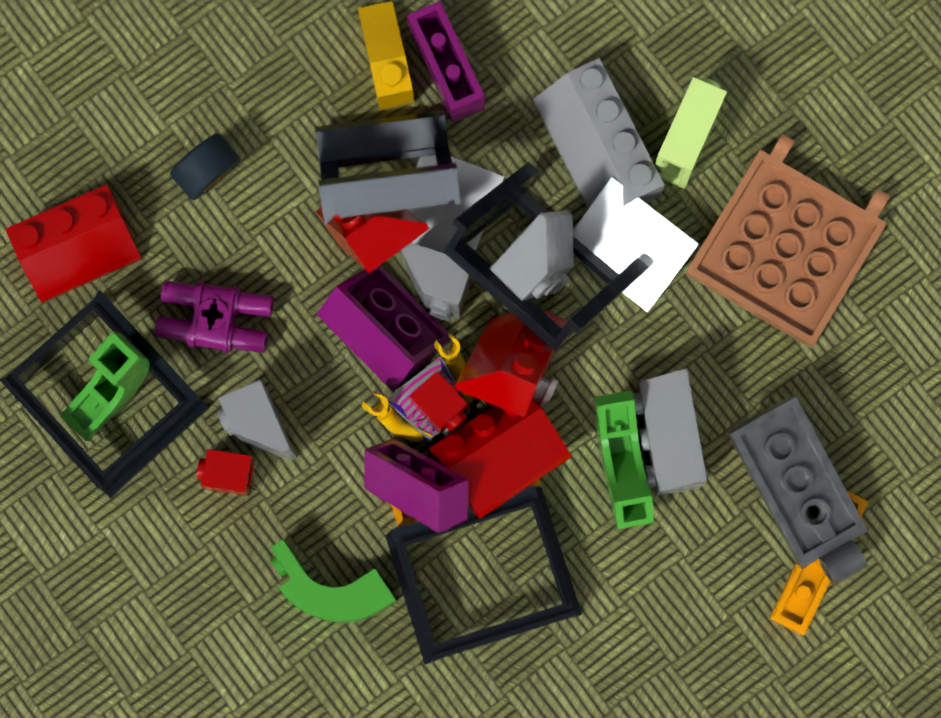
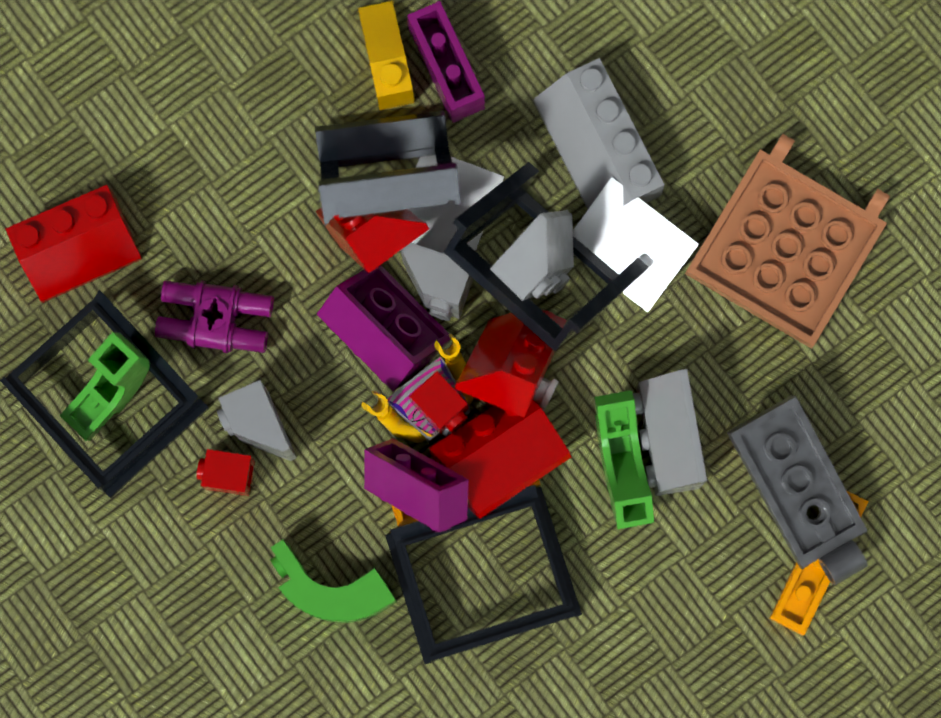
(205, 166): black wheel -> none
(689, 131): yellowish green brick -> none

